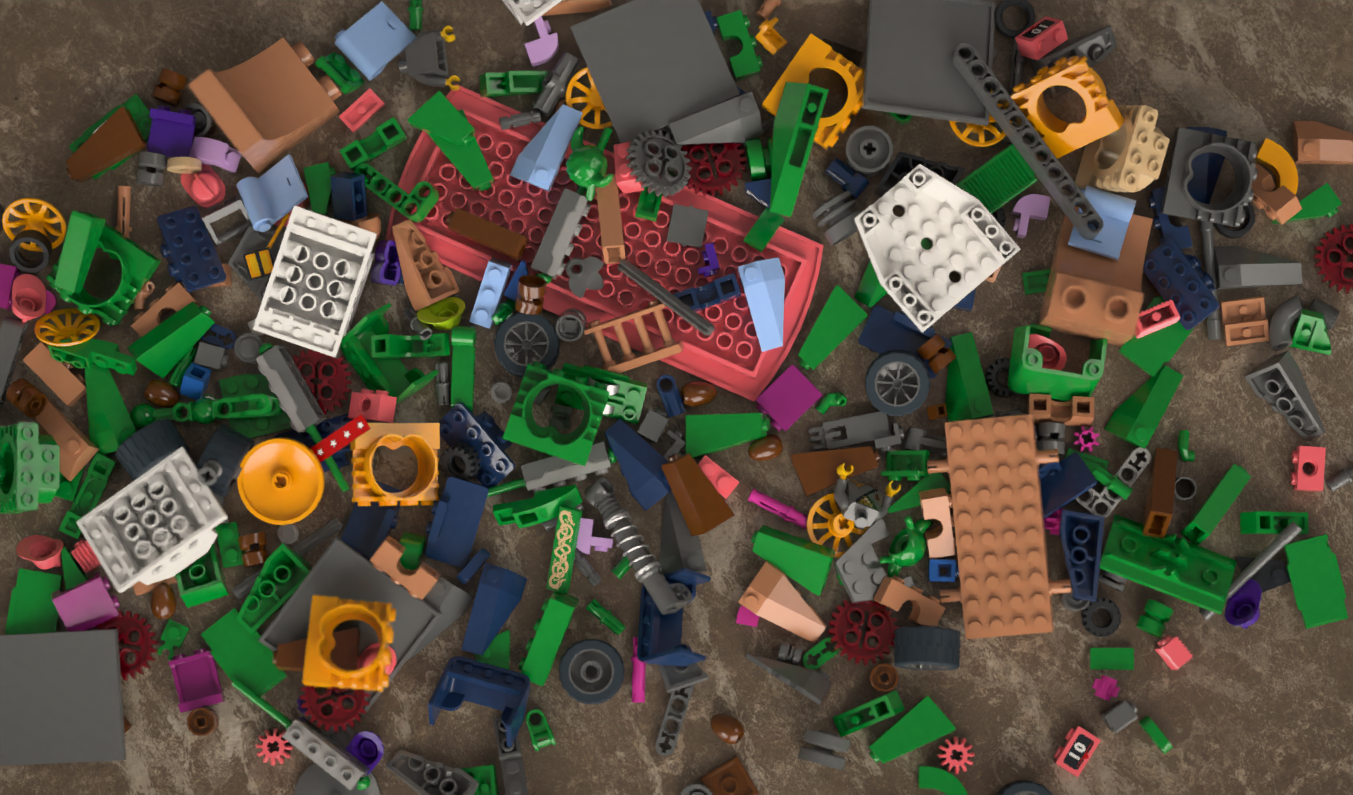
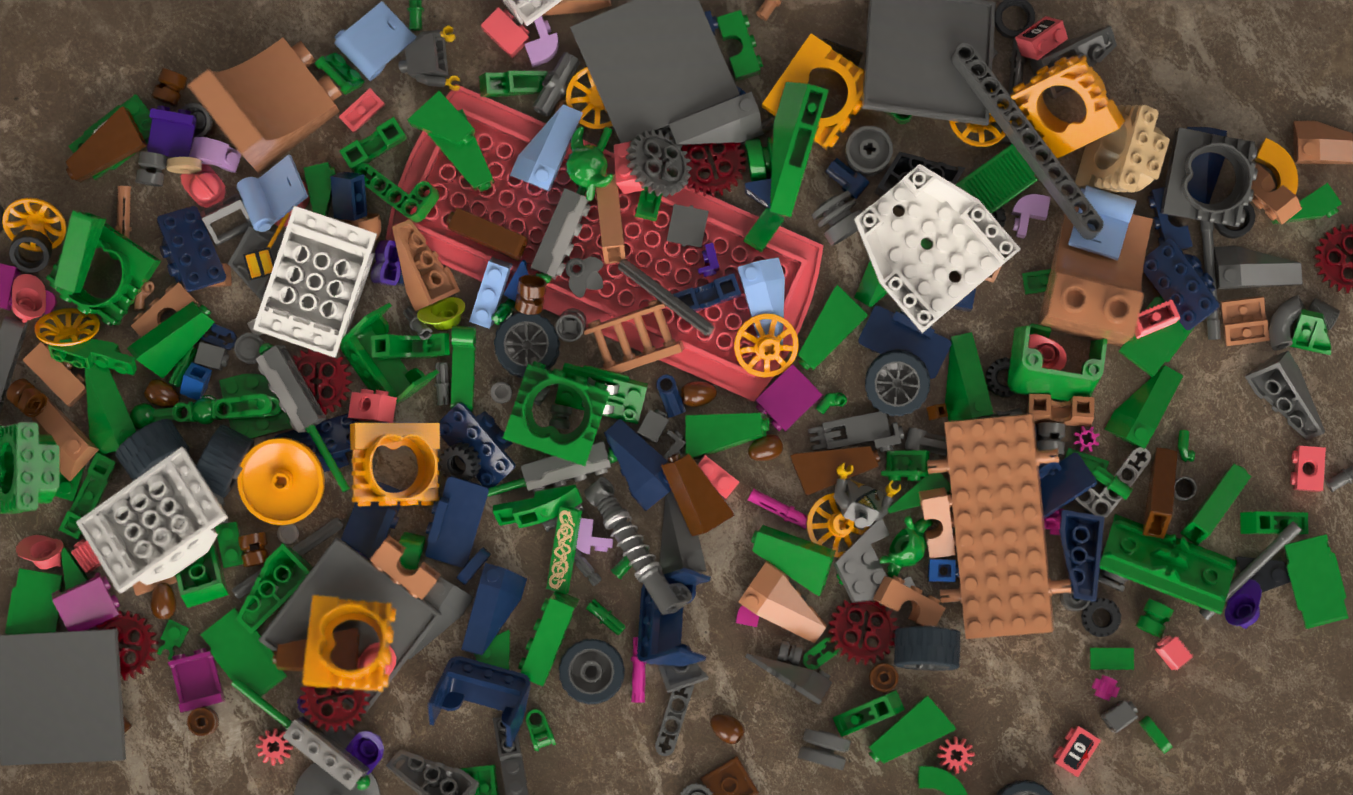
(209, 472): dark grey bush -> none
(340, 438): red sticker -> none
(505, 32): none -> coral brick
(520, 119): dark grey axle -> none
(766, 346): none -> light orange wheel
(770, 37): light orange bracket -> none
(936, 353): reddish brown wheel -> none

